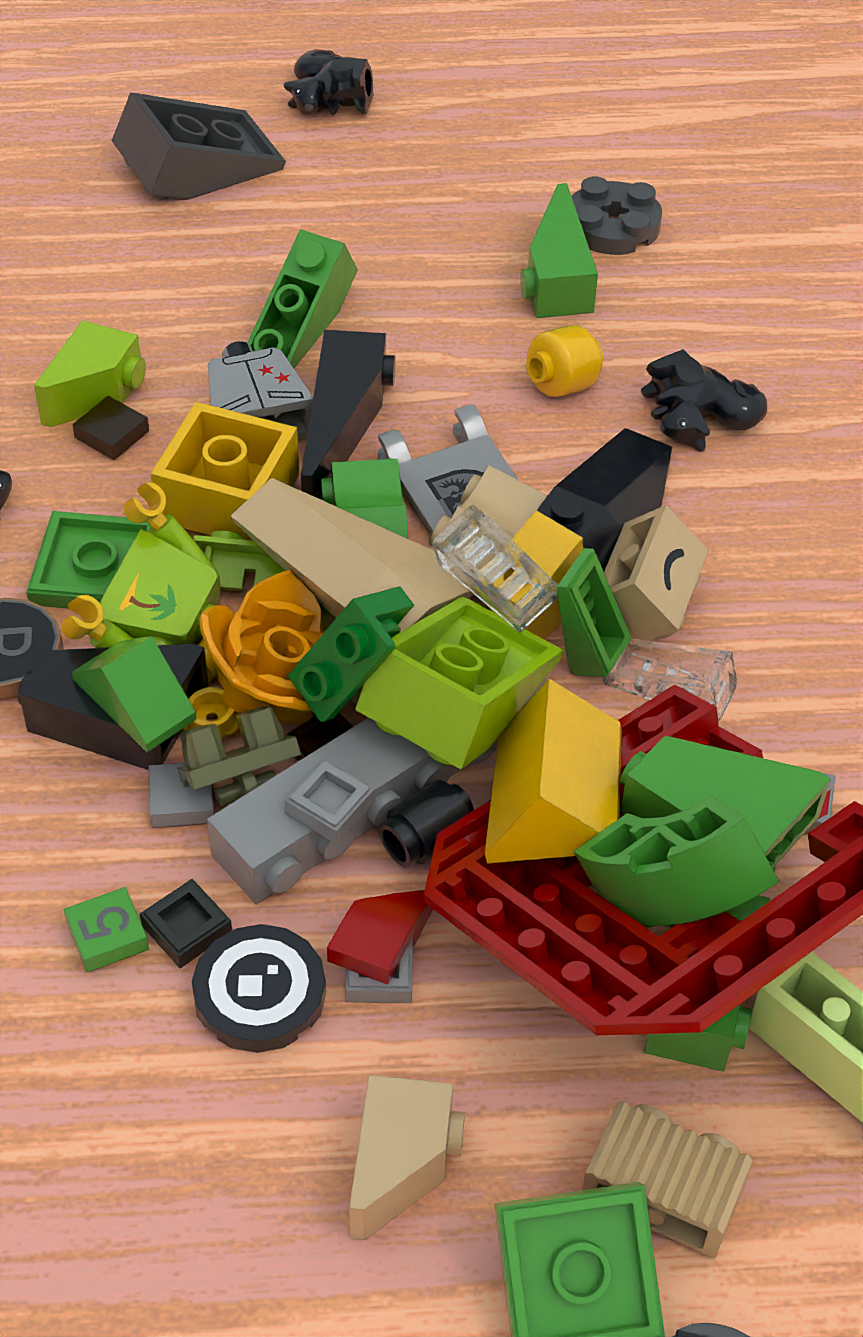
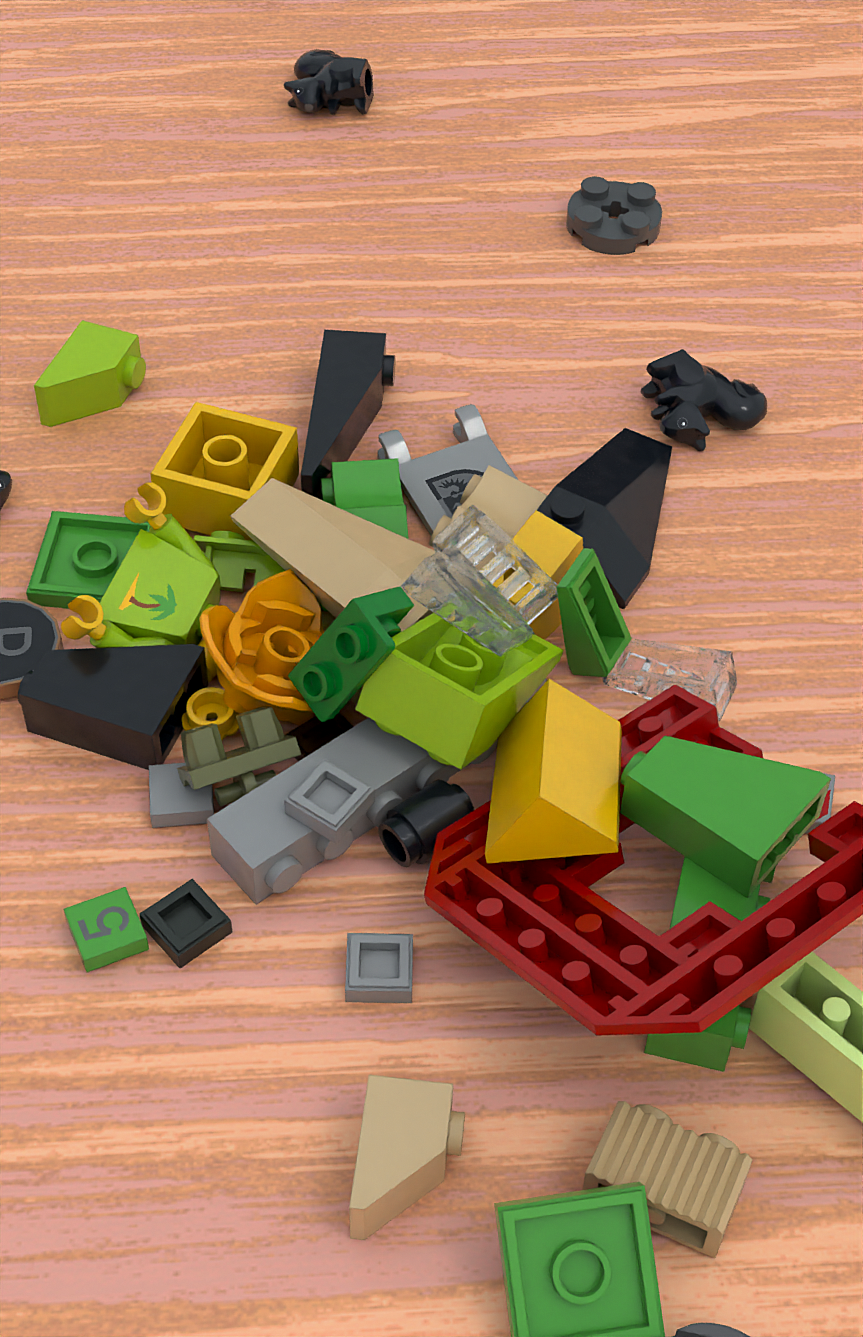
(111, 427): dark brown tile -> none
(137, 691): bright green slope -> none
(191, 146): dark grey slope -> none
(259, 987): black tile -> none
(260, 386): light grey torso -> none
(304, 296): bright green slope -> none
(378, 933): red slope -> none
(467, 600): none -> clear slope
(560, 264): bright green slope -> none
(564, 361): yellow head -> none
(655, 573): tan brick -> none
(678, 865): bright green brick -> none

